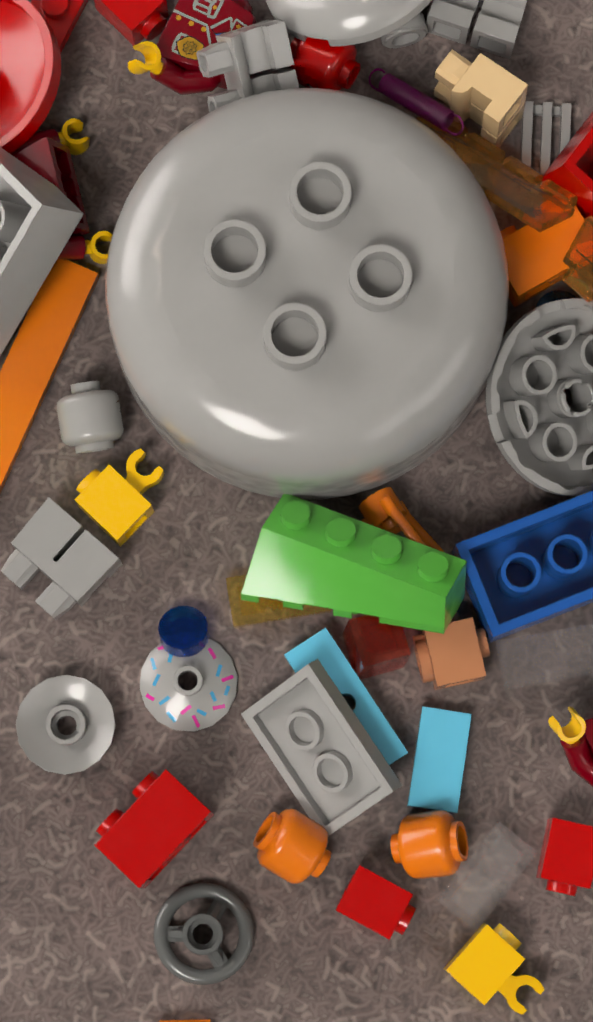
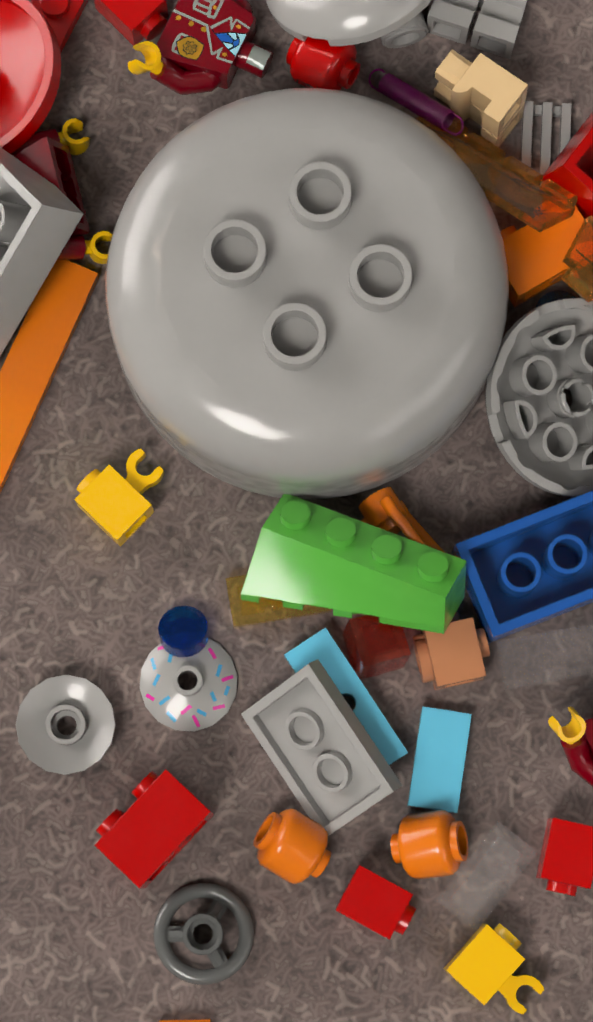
(62, 552): light grey hips -> none
(90, 418): light grey head -> none
(248, 52): light grey hips -> none

